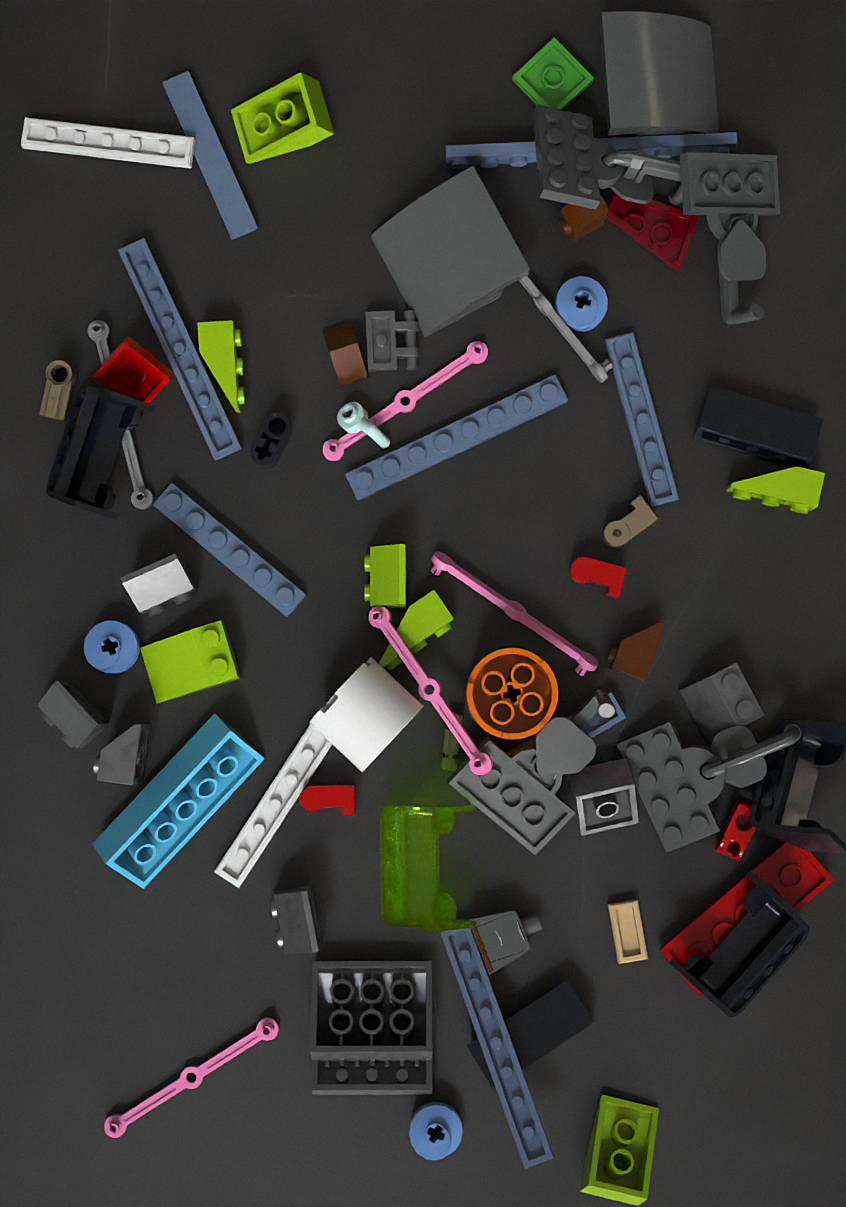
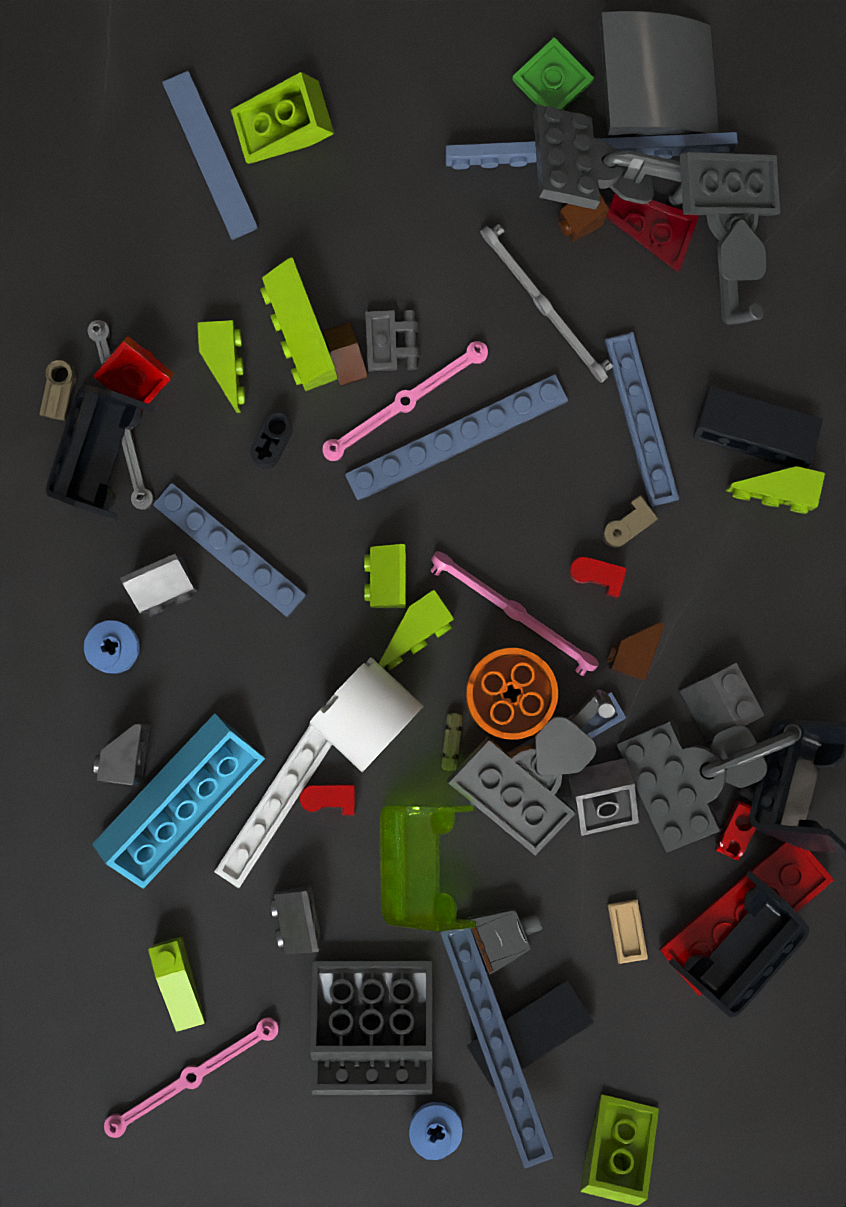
(71, 714): dark grey slope -> none
(108, 142): white tile -> none
(177, 983): none -> slope
(179, 349): sand blue plate -> none
(190, 661): lime slope -> none
(299, 325): none -> lime slope
(354, 418): light aqua plate -> none
(450, 252): dark grey slope -> none
(480, 762): bright pink piece -> none
(592, 312): medium blue piece -> none

